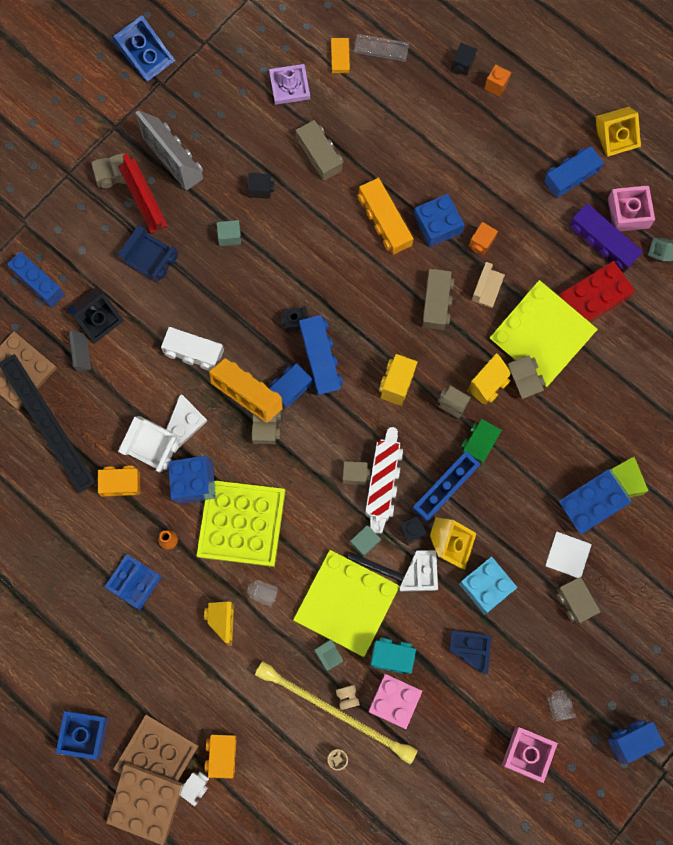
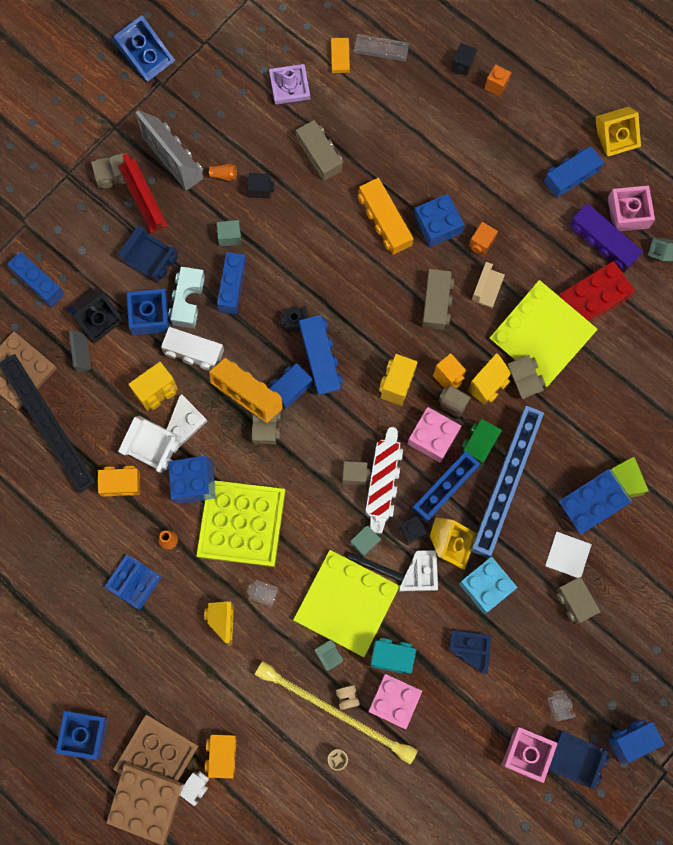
(148, 311): none -> blue brick
(154, 387): none -> yellow brick
(188, 281): none -> light aqua arch
(224, 172): none -> orange cone
(231, 283): none -> blue brick
(434, 434): none -> bright pink brick
(449, 372): none -> light orange brick
(506, 482): none -> medium blue brick
(578, 760): none -> dark blue panel

